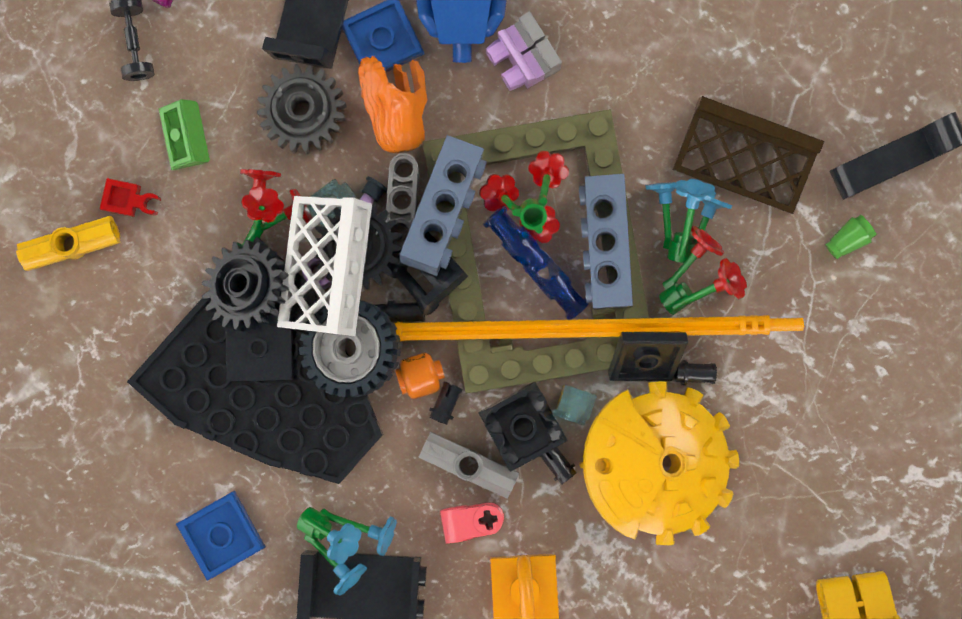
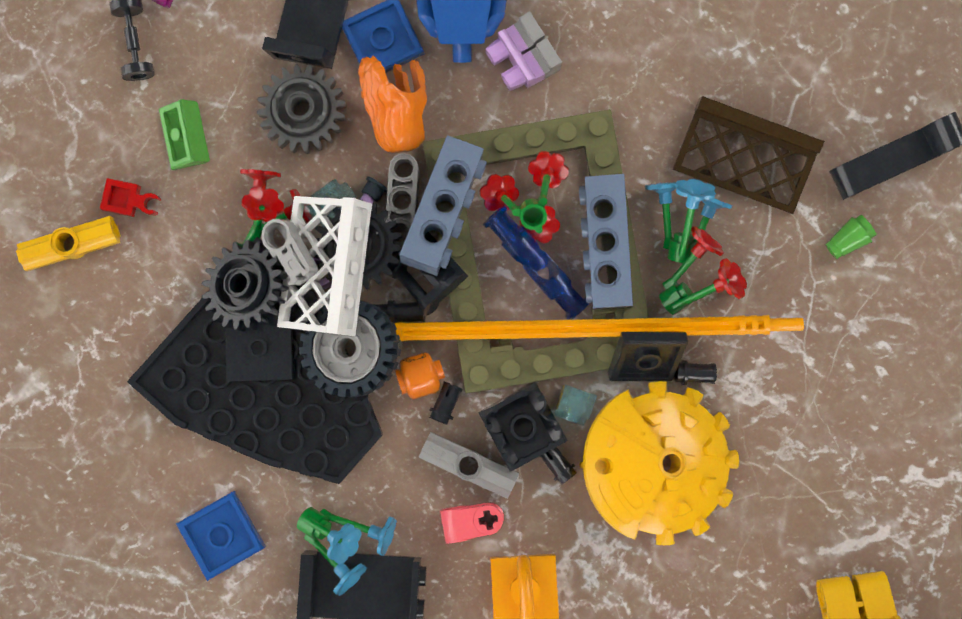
(293, 254): none -> light grey piece

